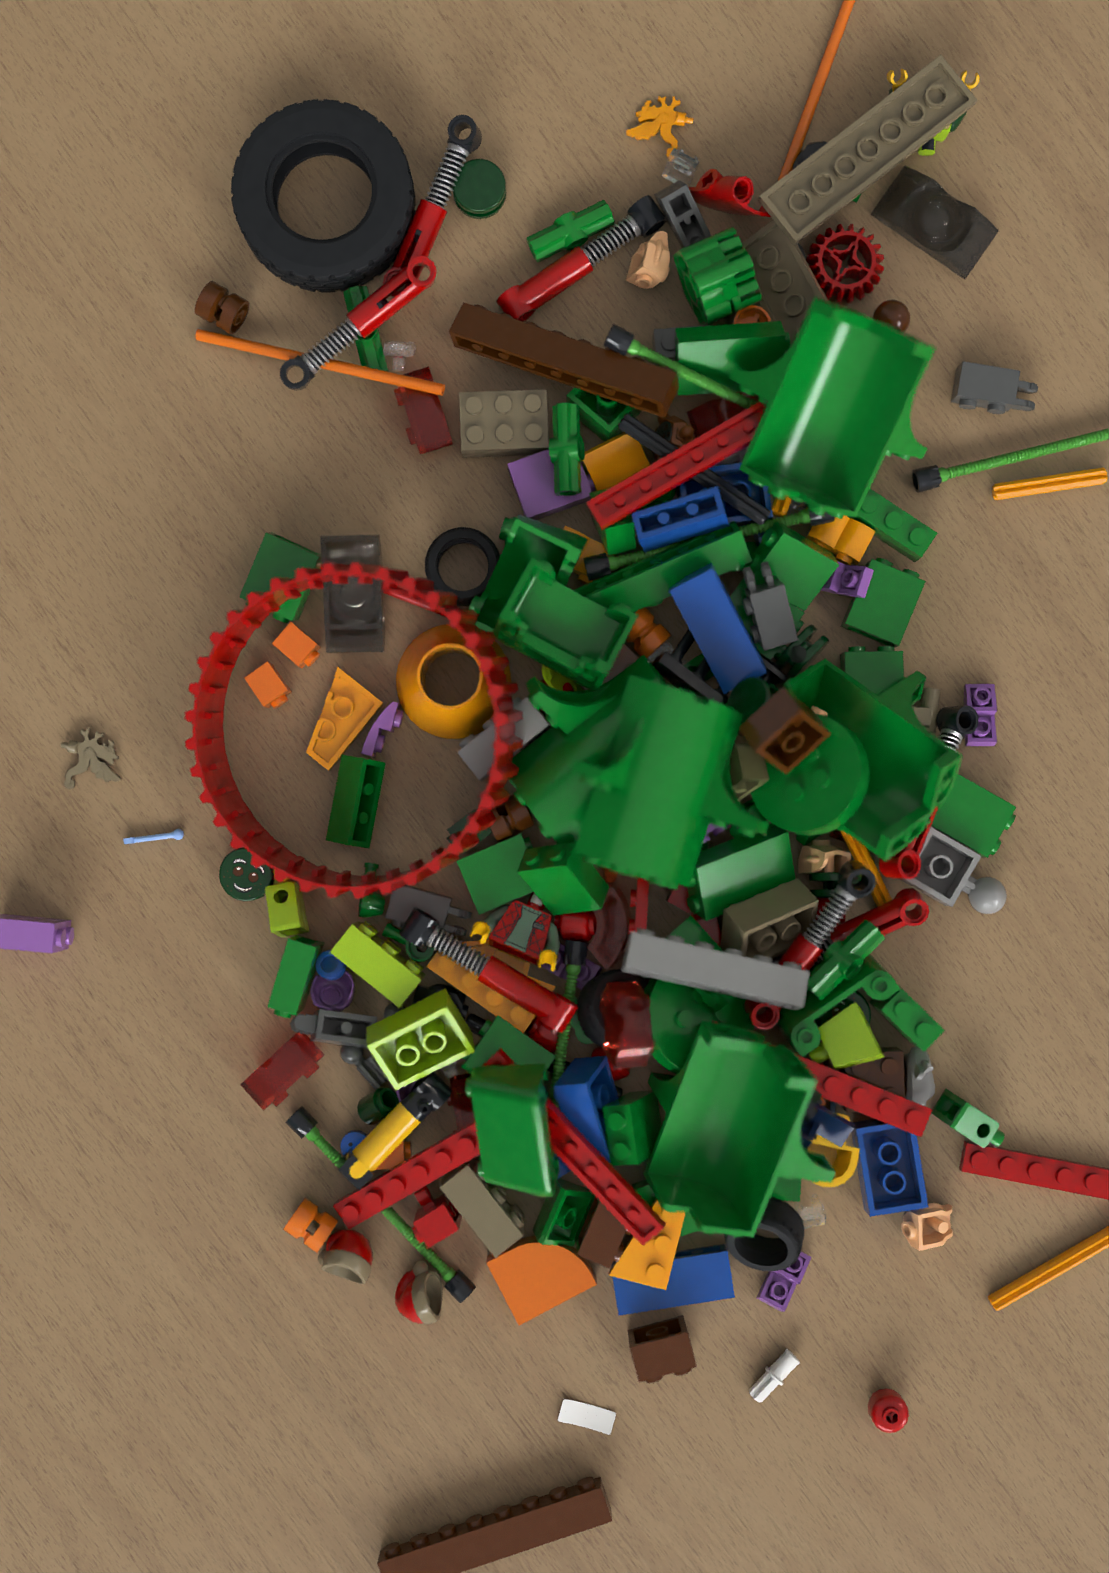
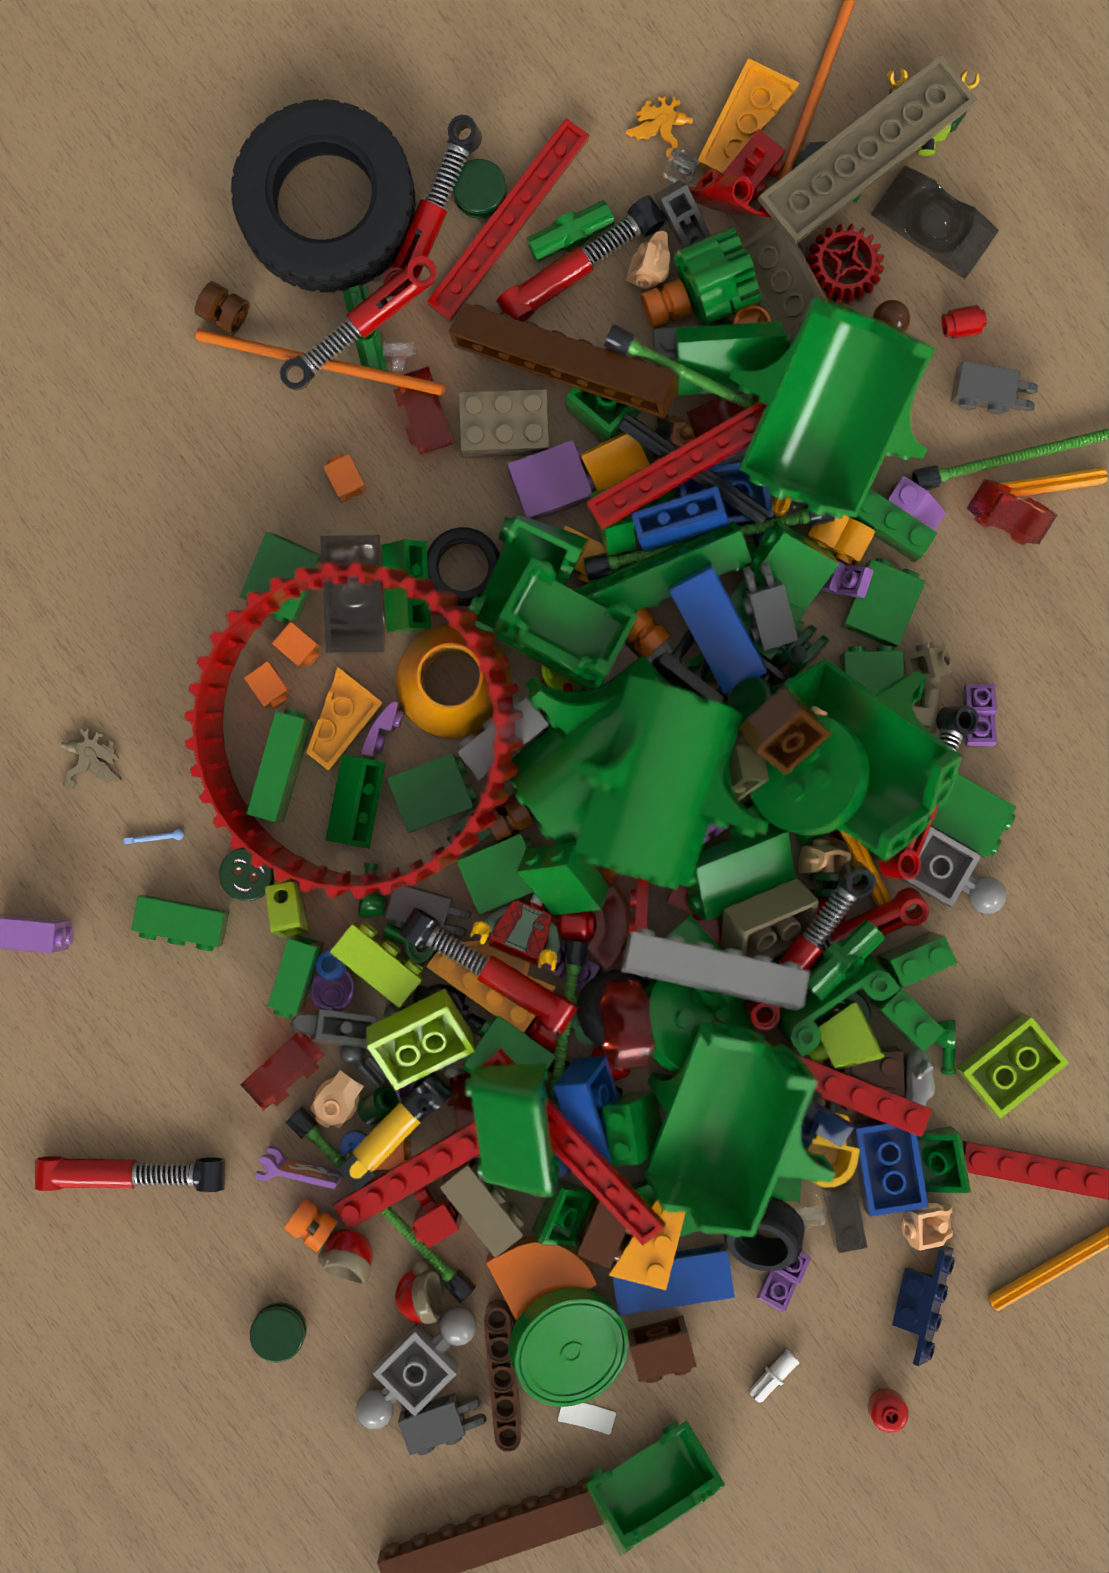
(59, 1173): none -> piece
(179, 922): none -> green brick
(278, 1332): none -> dark green head
(279, 766): none -> green brick
(296, 1170): none -> medium lavender flag
(336, 1100): none -> light nougat hand
(344, 477): none -> orange brick
(401, 611): none -> green brick
(416, 1368): none -> light grey brick
(432, 792): none -> green brick
(439, 1423): none -> dark grey hinge
(502, 1389): none -> reddish brown beam
(508, 219): none -> red plate
(566, 449): green piece -> none
(568, 1347): none -> green brick
(654, 1487): none -> green windscreen
(665, 304): none -> orange wheel
(750, 107): none -> light orange wing
(758, 161): none -> red brick
(844, 1218): none -> clear smoke piece
(916, 502): none -> medium lavender slope
(918, 958): none -> green brick
(921, 1302): none -> dark blue bracket
(929, 661): none -> dark tan brick
(943, 1161): none -> green slope
(947, 1041): none -> green bar
(963, 322): none -> red brick
(968, 1120): green torso -> none
(1012, 1065): none -> lime brick
(1023, 519): none -> clear red brick

